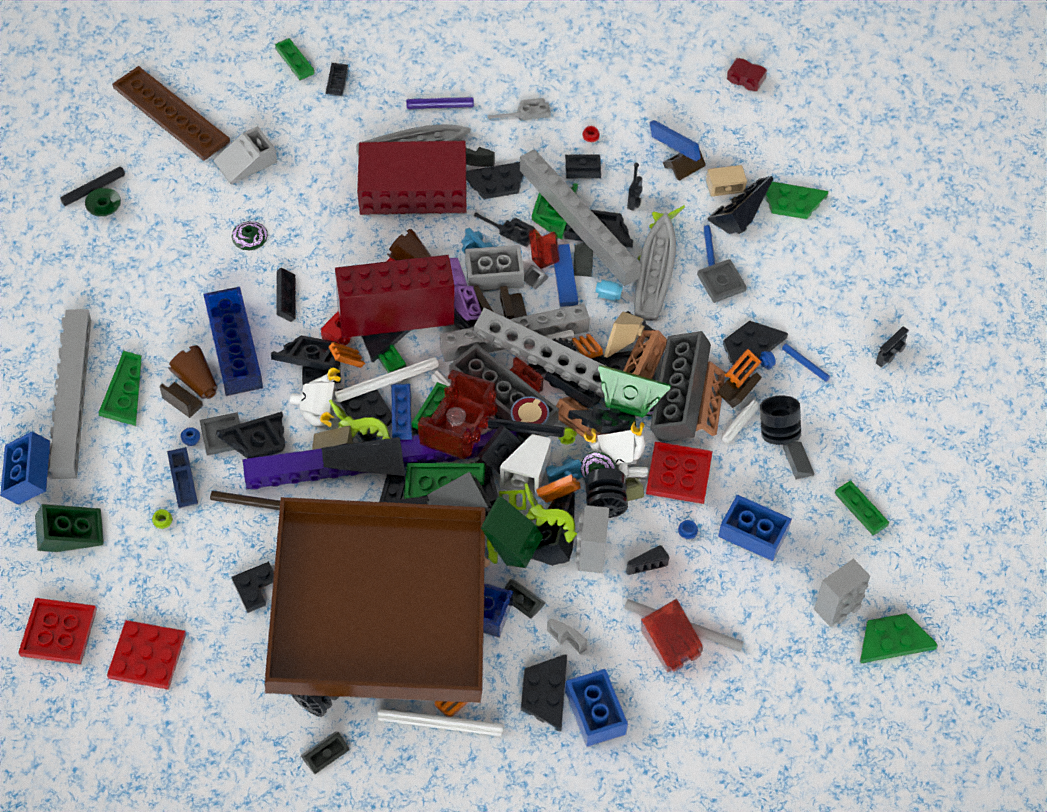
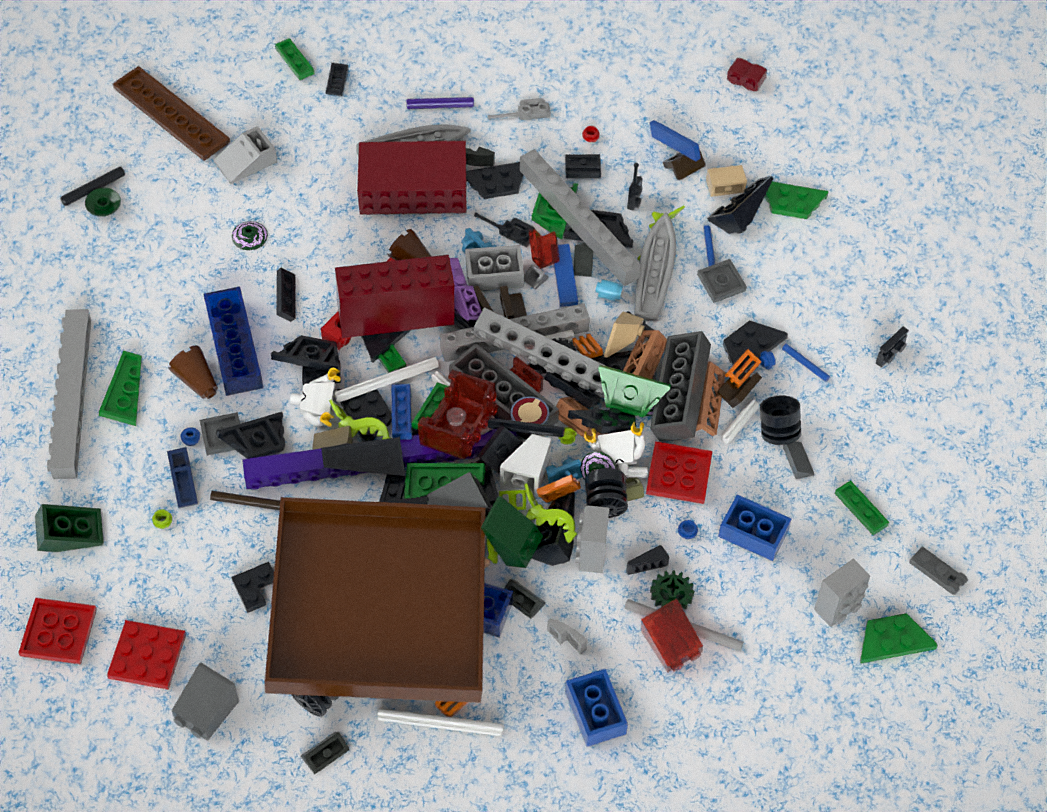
(25, 468): blue brick -> none
(181, 399): dark brown panel -> none
(205, 702): none -> dark grey slope
(346, 355): orange tile -> none
(545, 690): black wing -> none
(681, 587): none -> dark green gear
(938, 570): none -> dark grey plate

